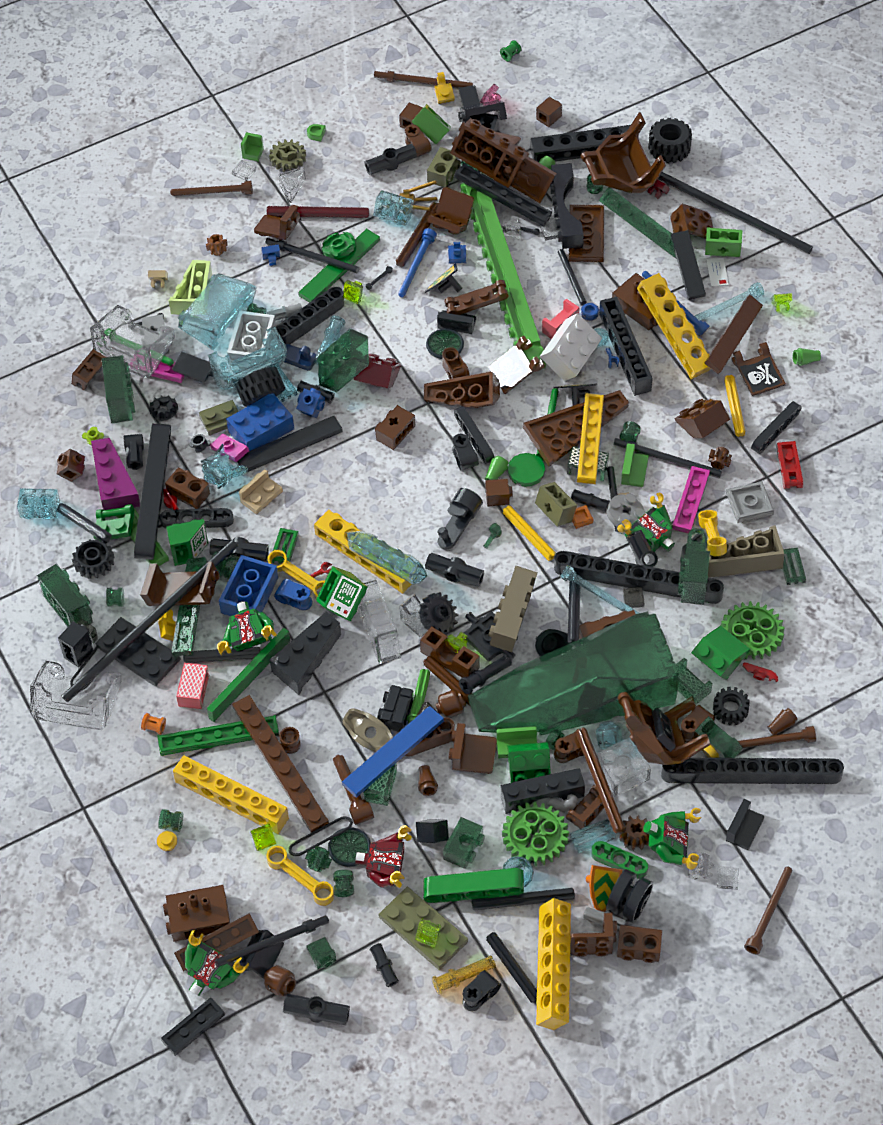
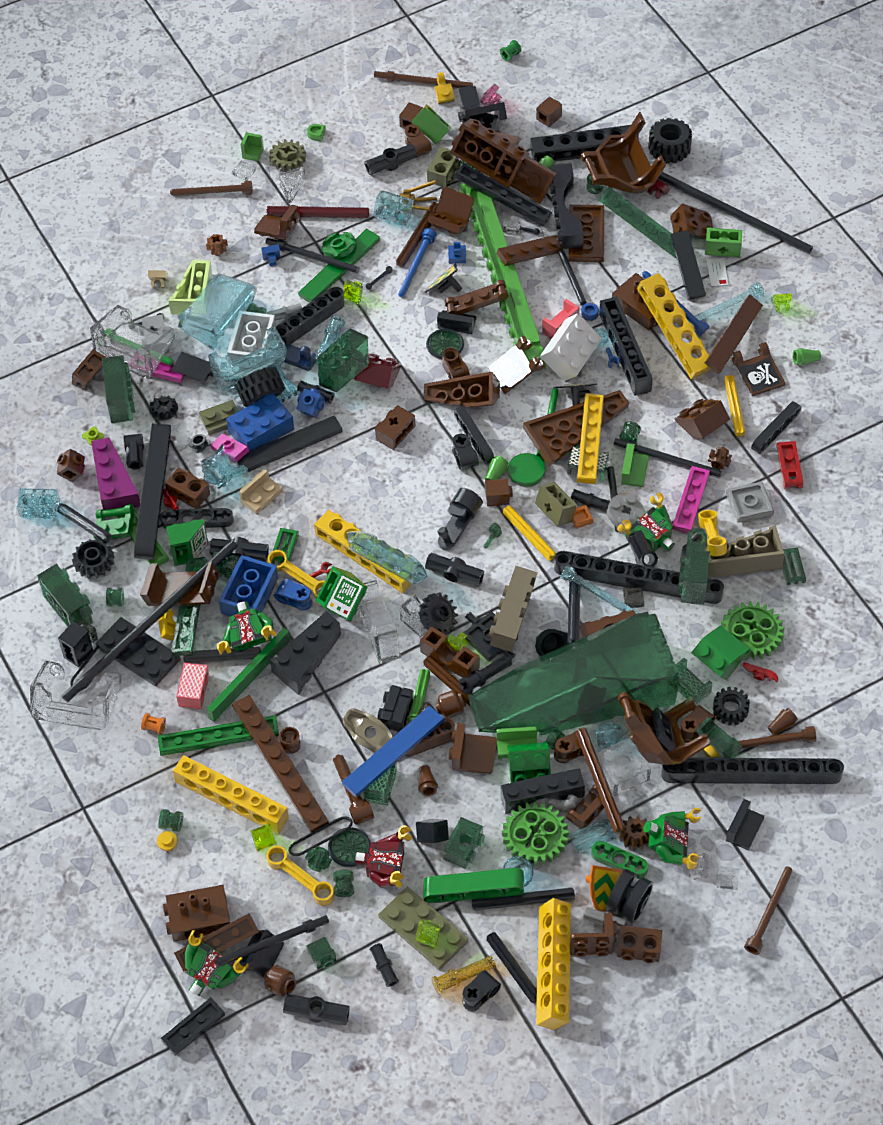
(529, 250): none -> reddish brown plate

